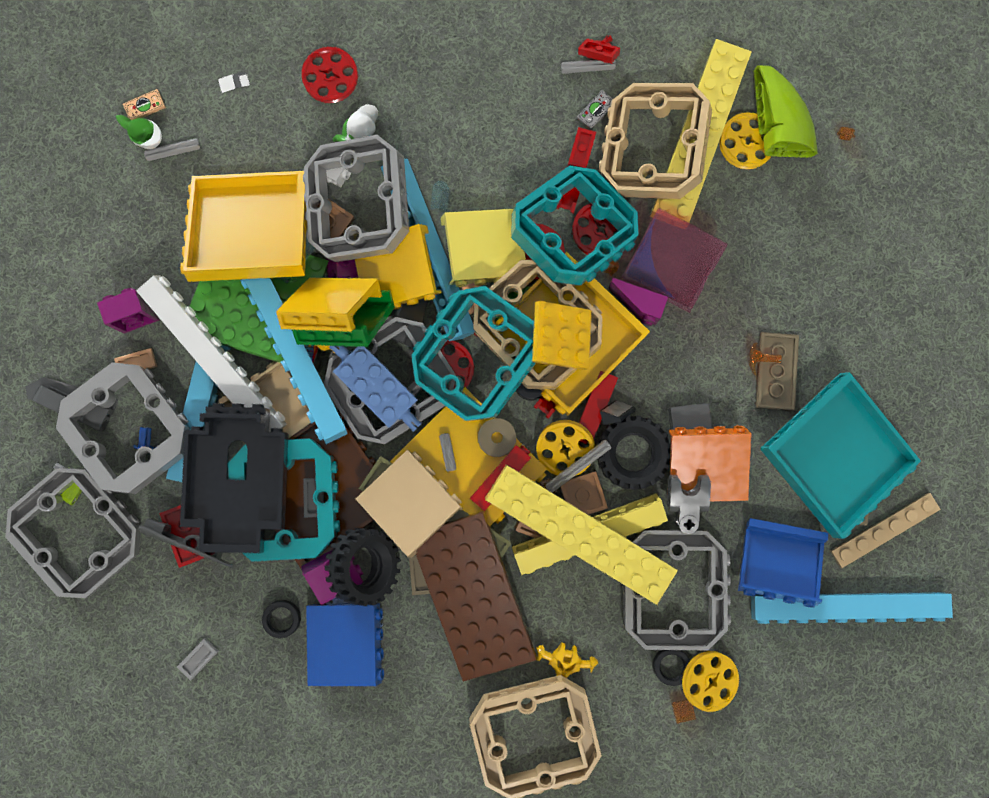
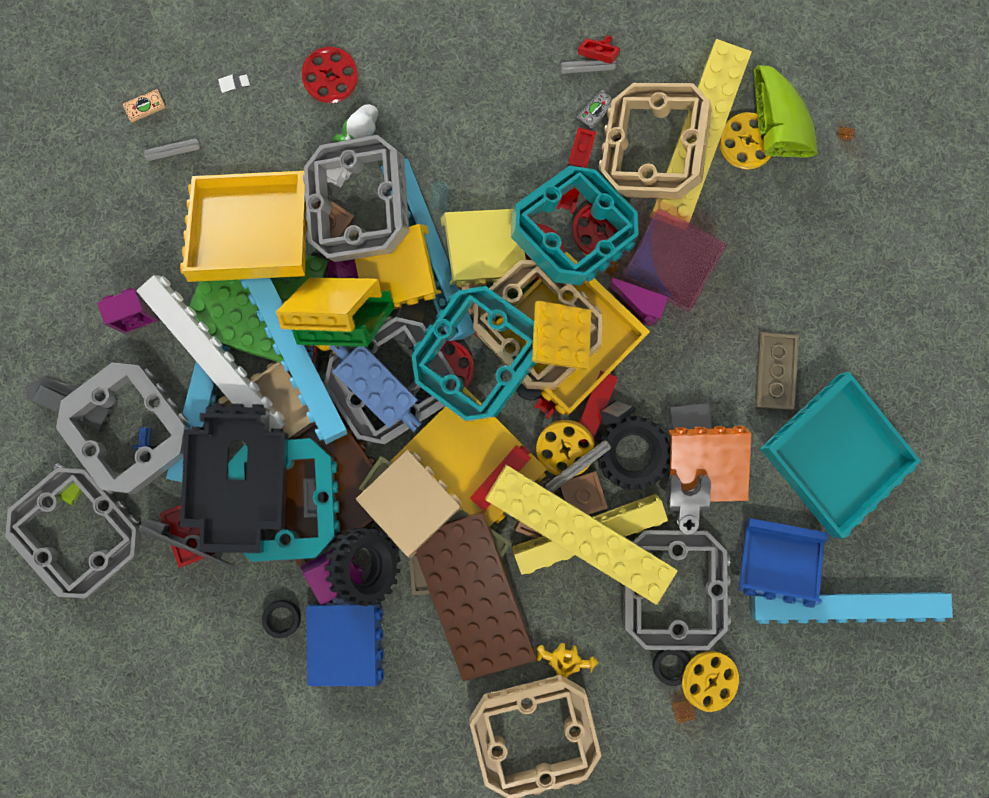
(141, 131): bright green hair -> none
(142, 358): light nougat tile -> none
(197, 659): light grey tile -> none
(447, 451): light grey axle -> none
(496, 449): dark tan tile -> none
(758, 356): clear orange plant -> none
(885, 530): tan plate -> none

